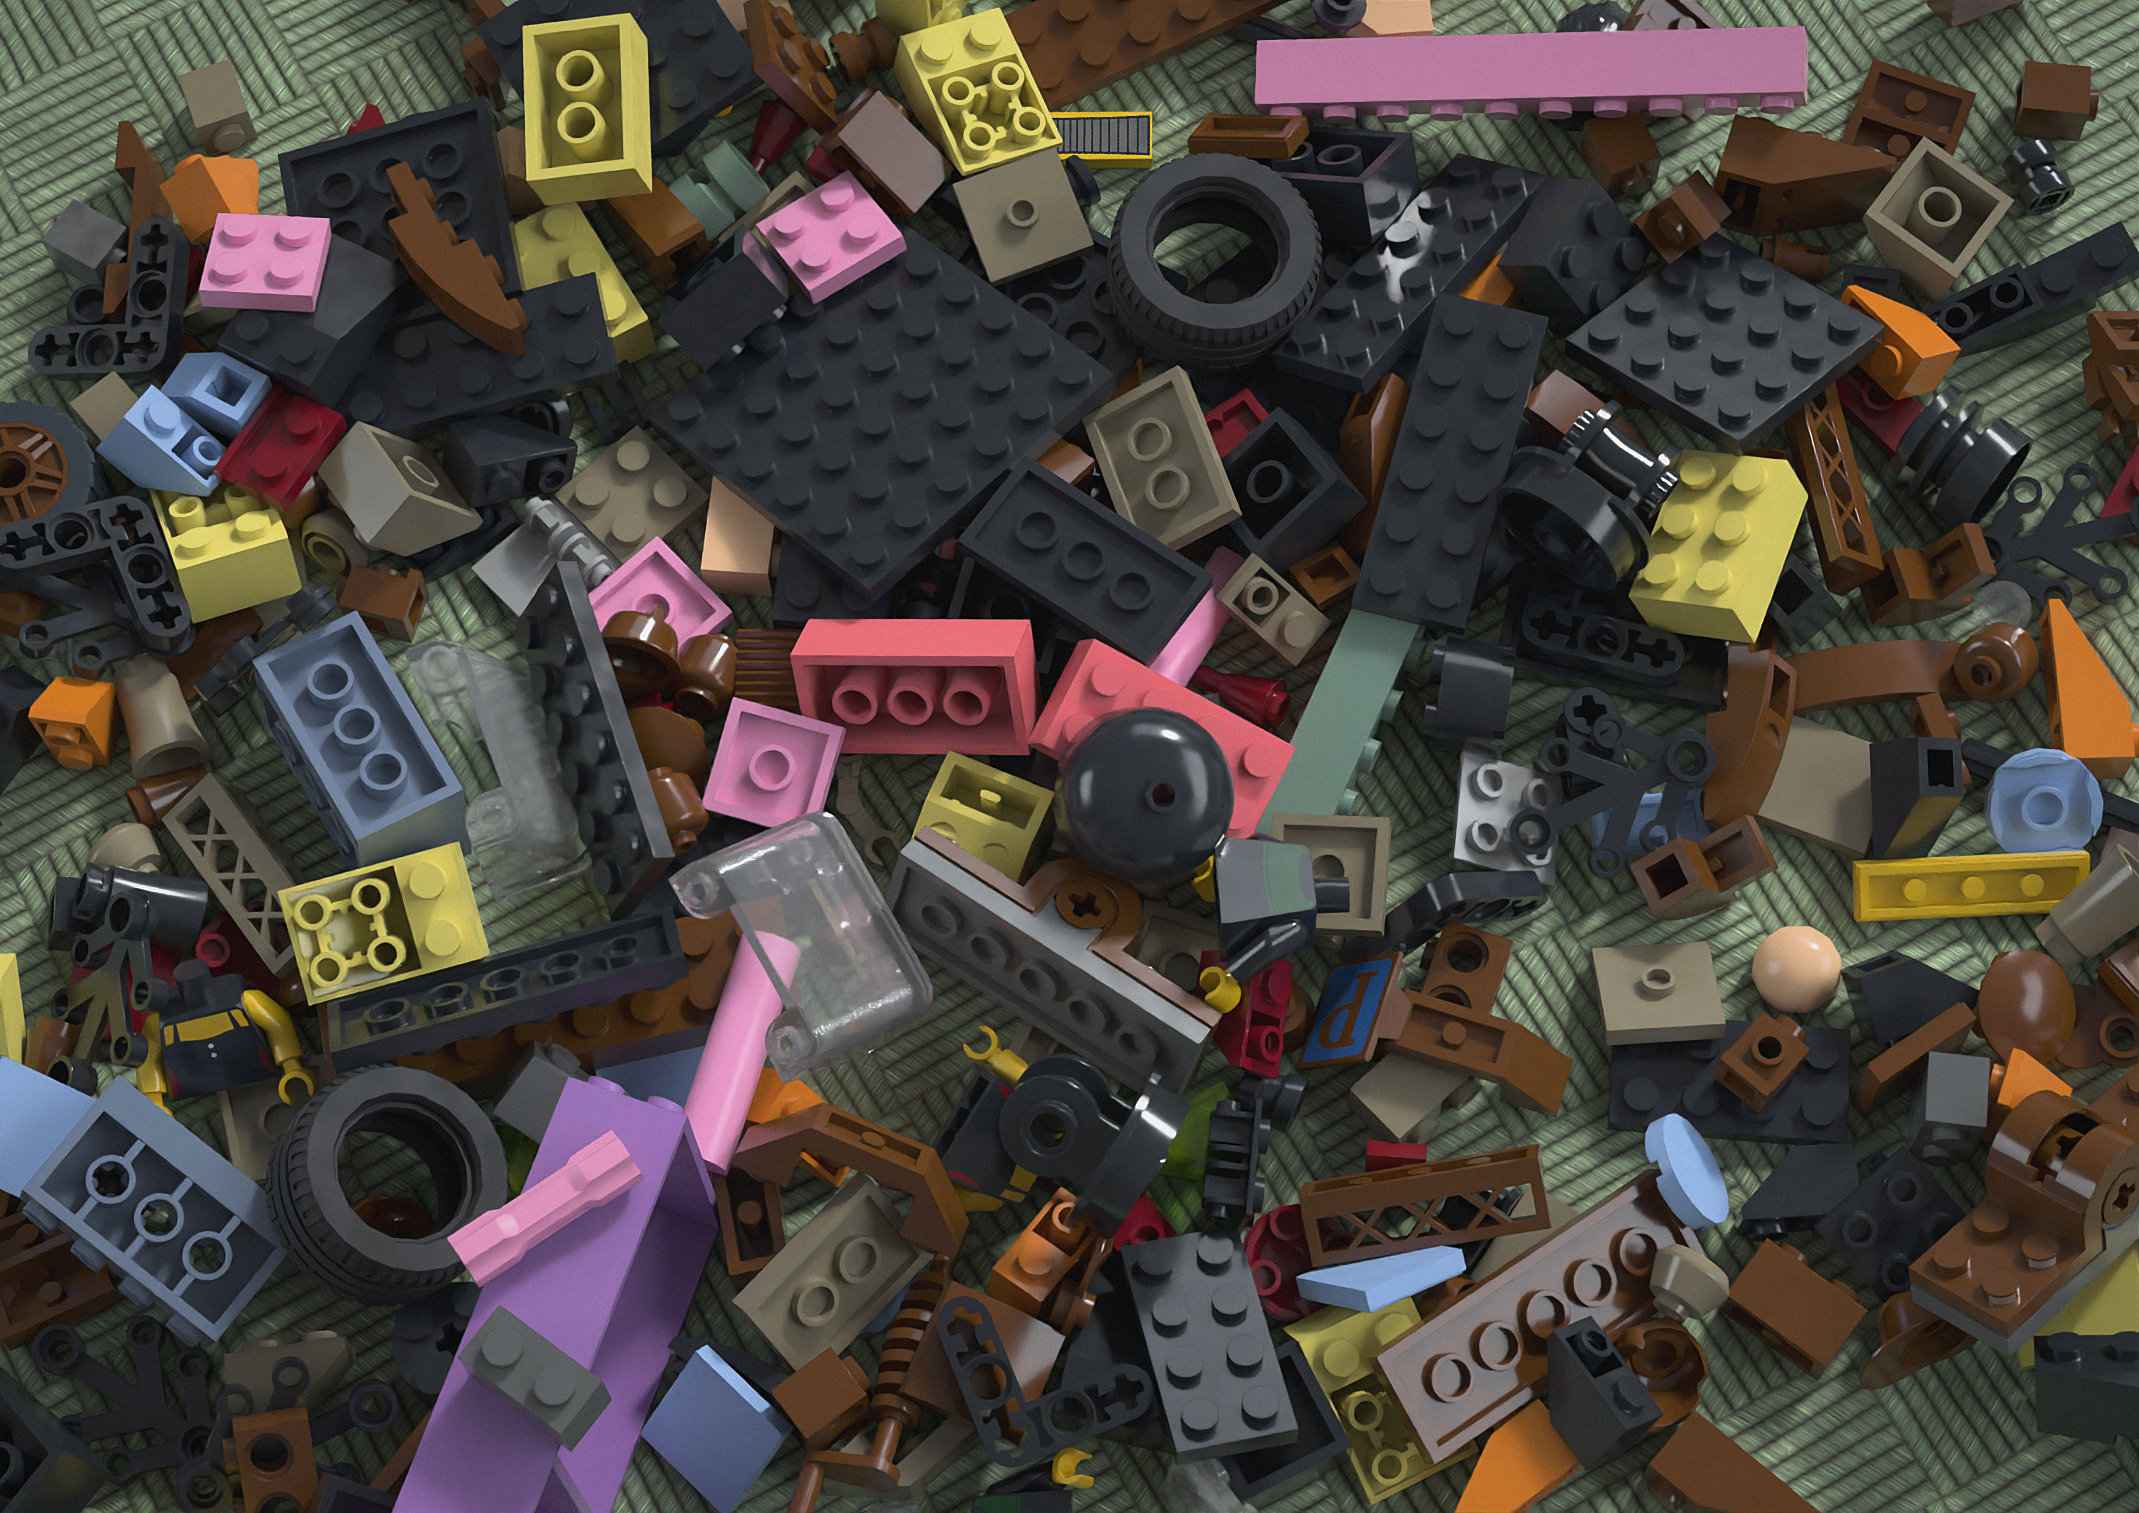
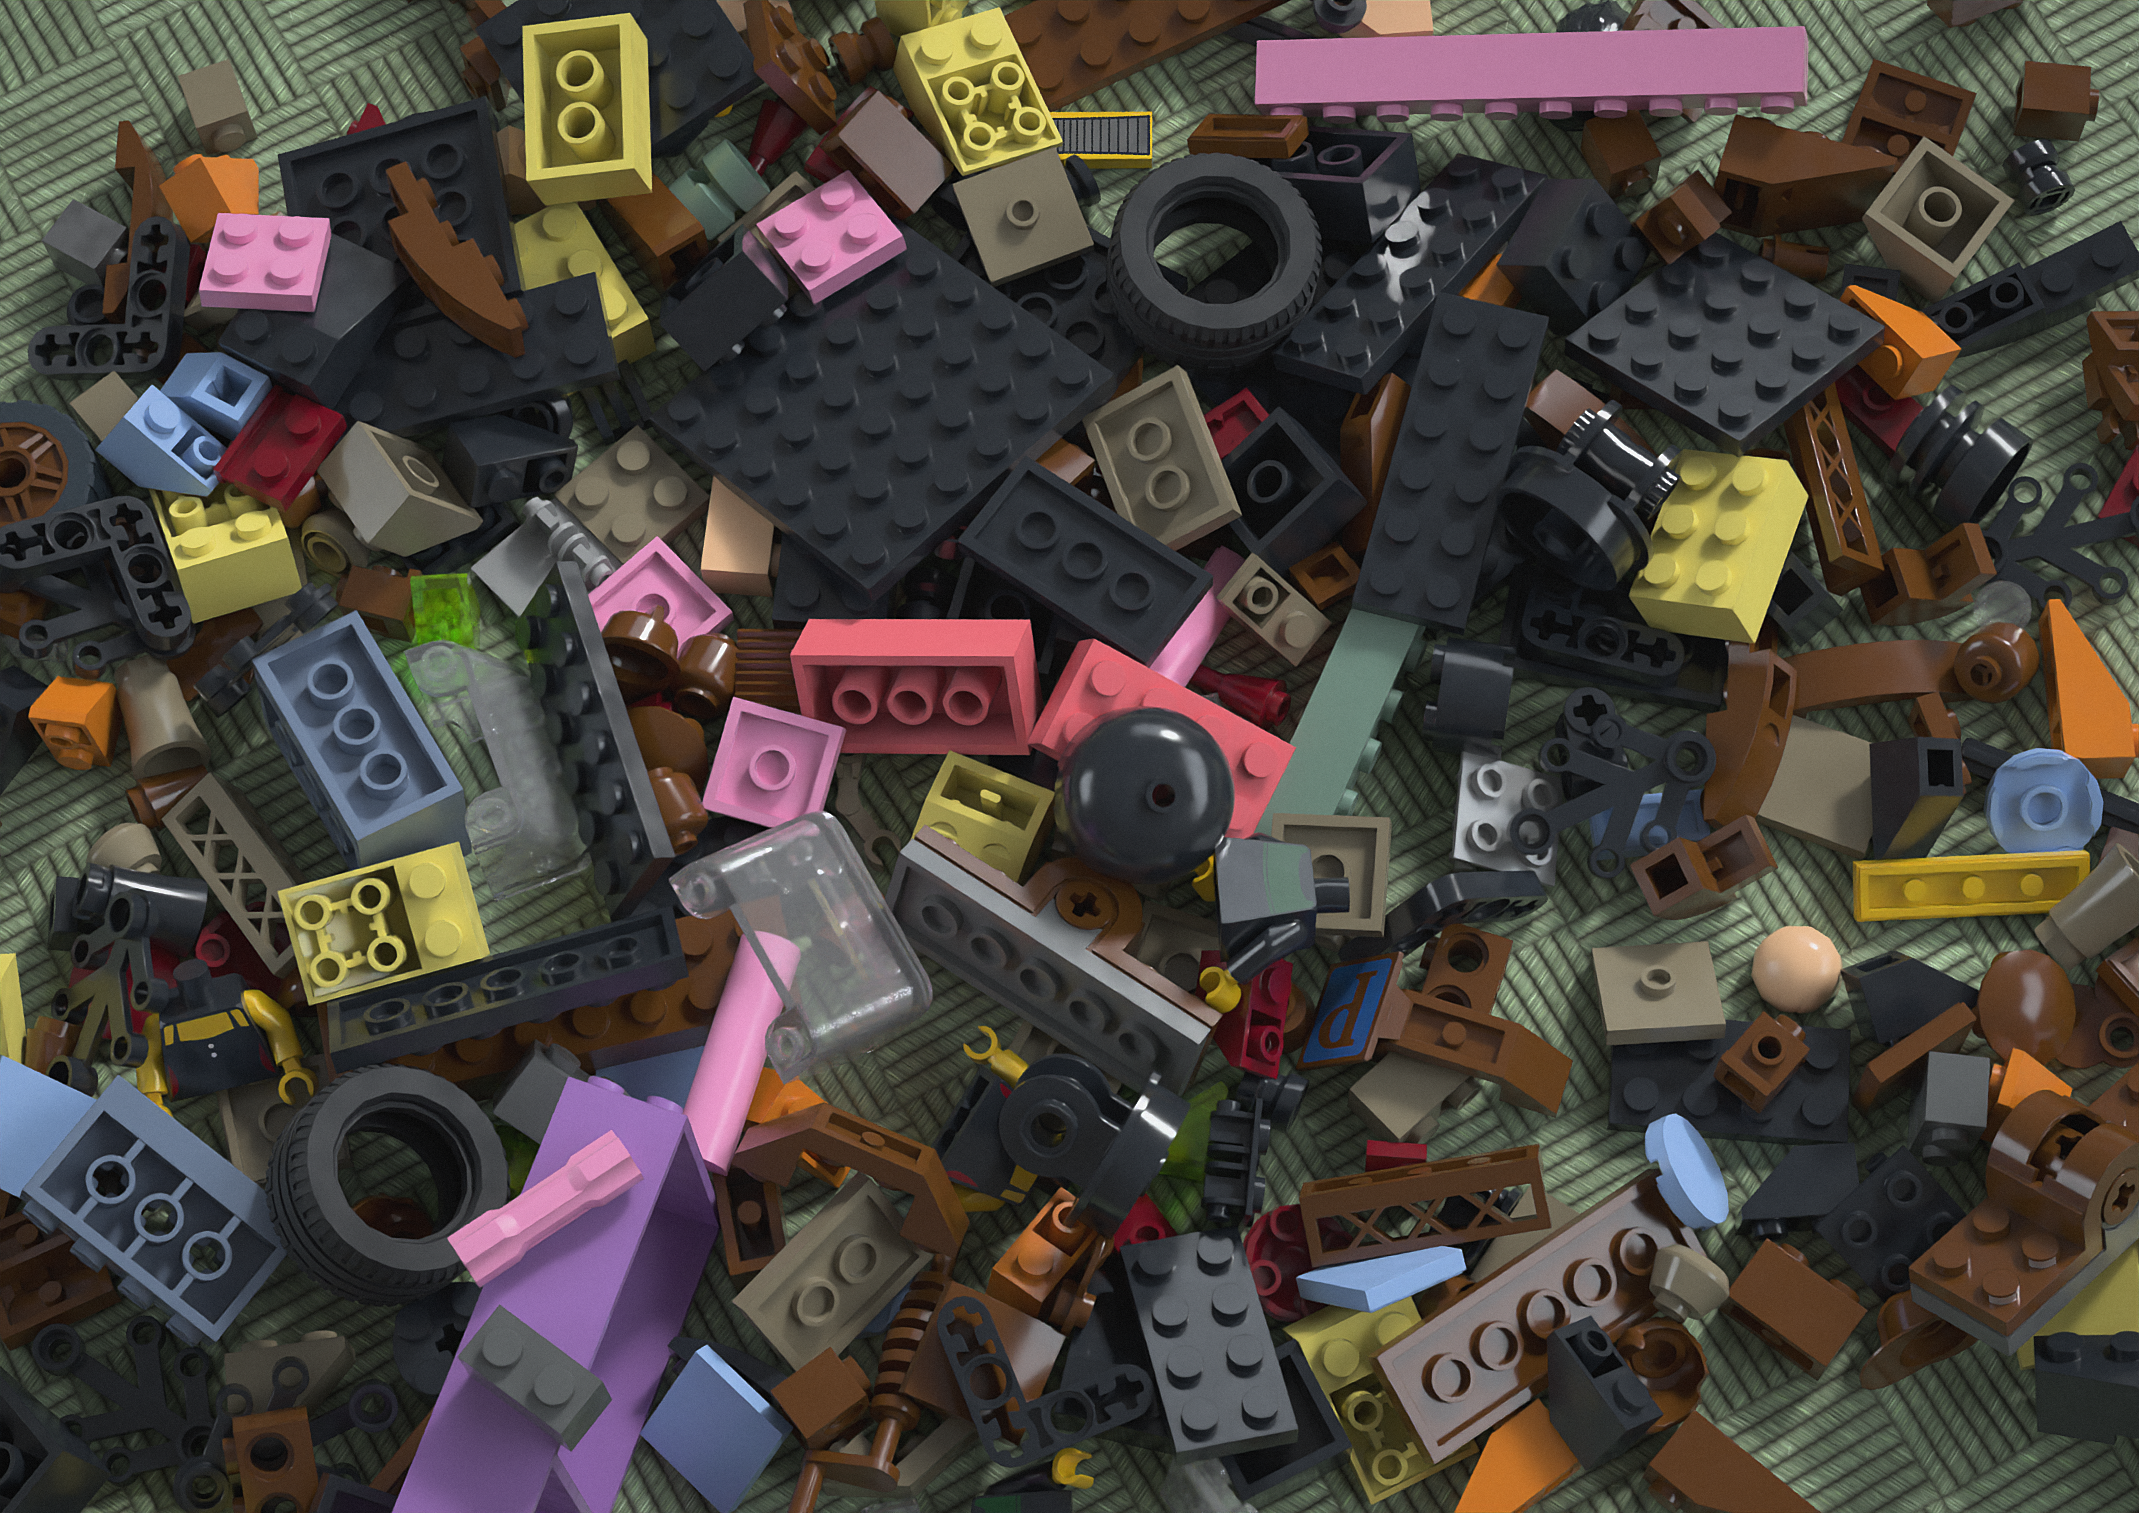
(446, 609): none -> clear neon green slope

